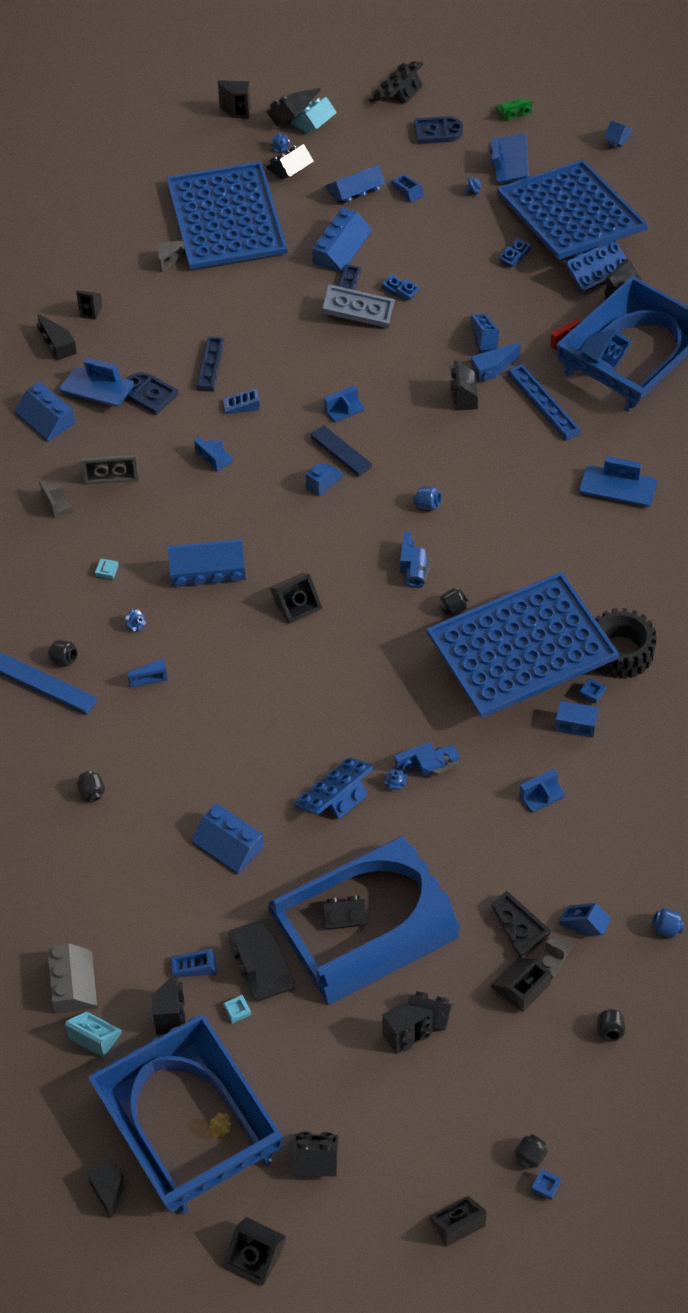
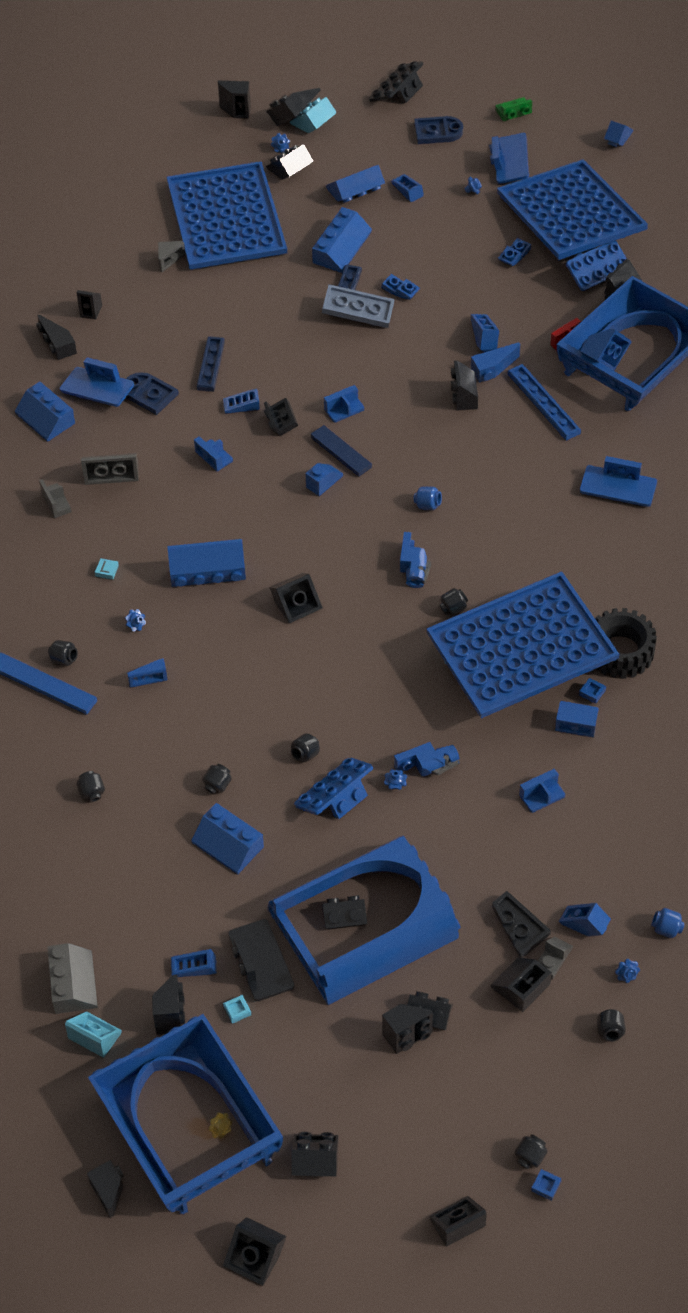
(217, 778): none -> black head
(281, 416): none -> black bracket
(305, 747): none -> black head
(627, 970): none -> blue plant

